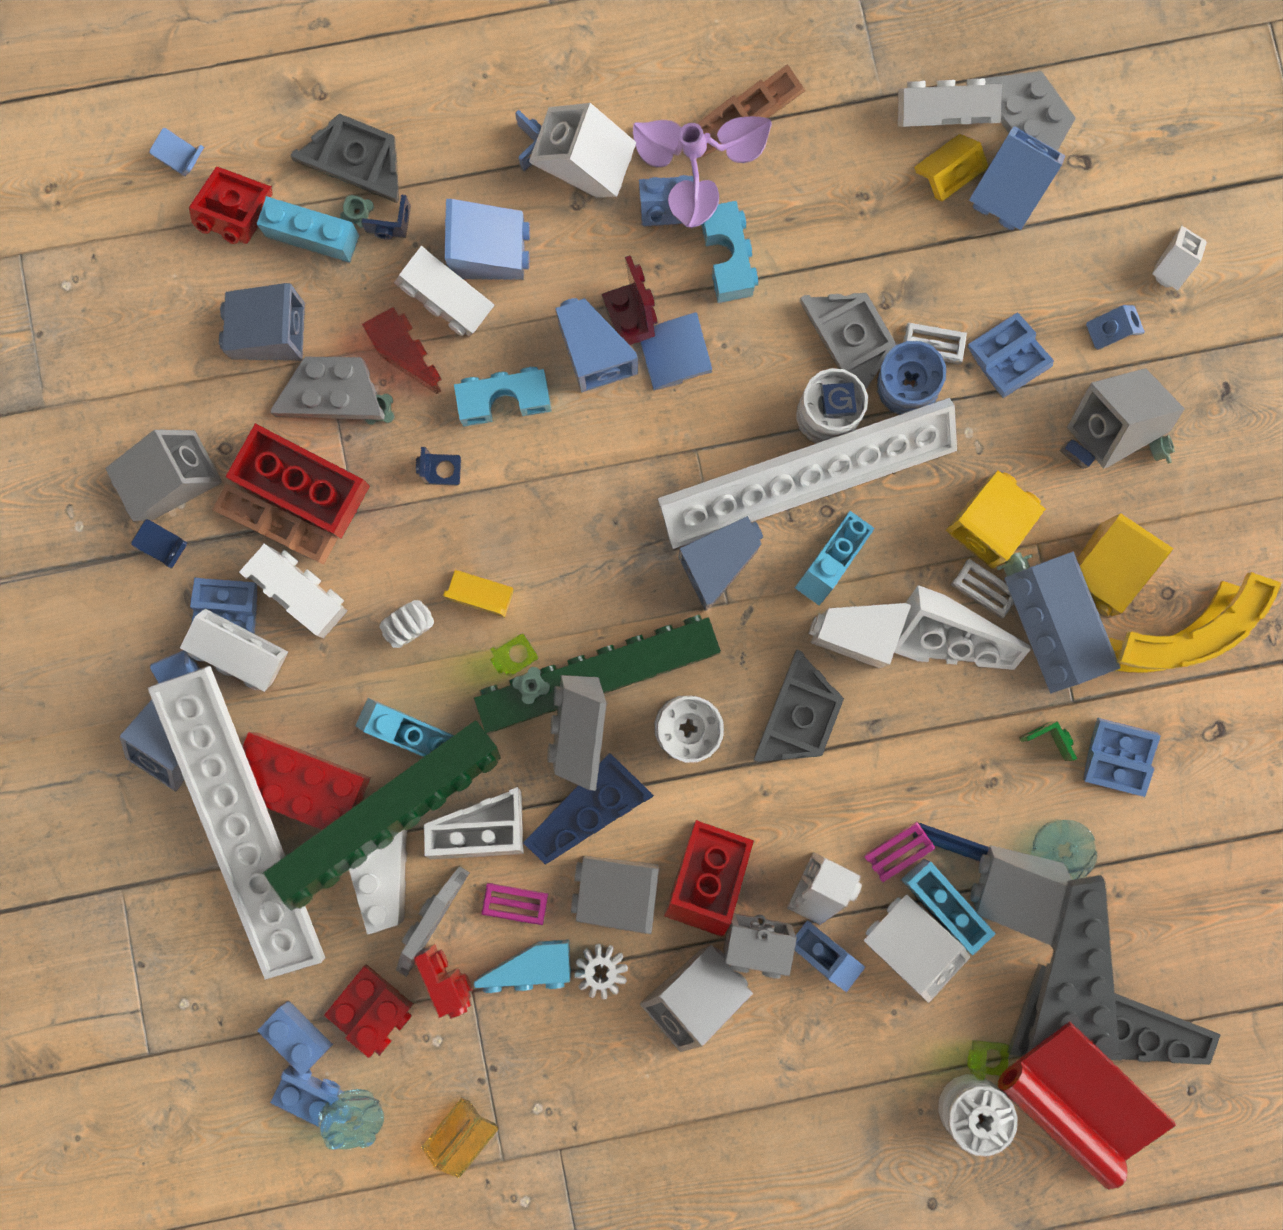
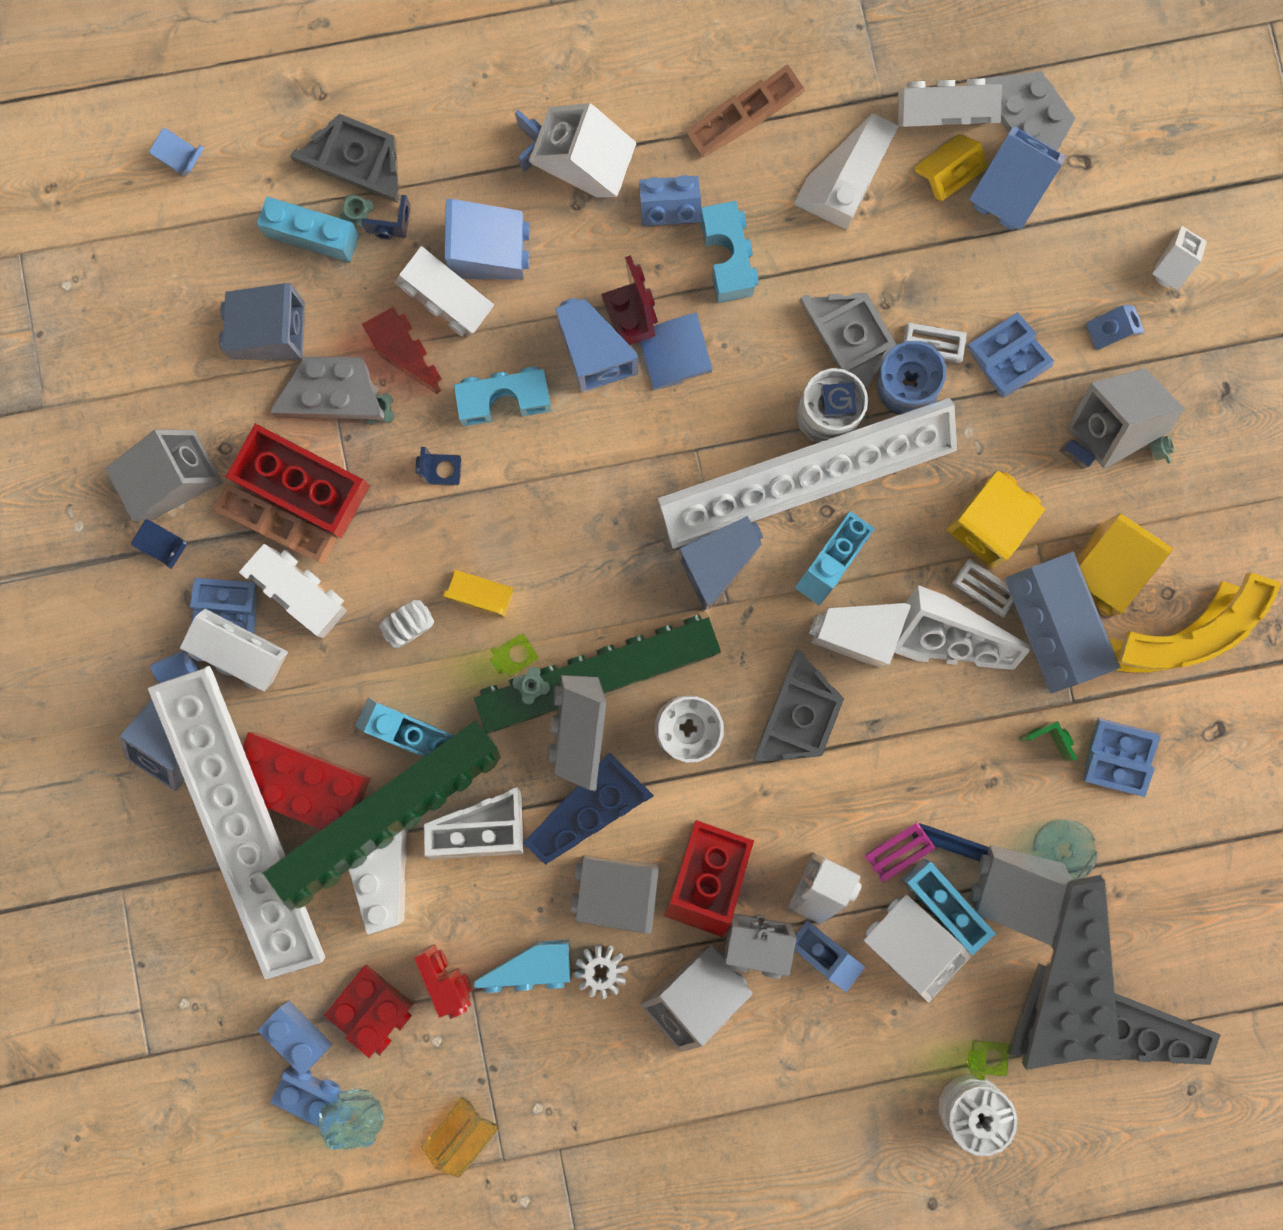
(229, 205): red plate -> none
(432, 914): light grey wing -> none
(514, 903): dark pink tile -> none
(660, 139): lavender plant -> none
(844, 176): none -> white wedge
(1015, 564): sand green plate -> none
(1085, 1104): red door -> none

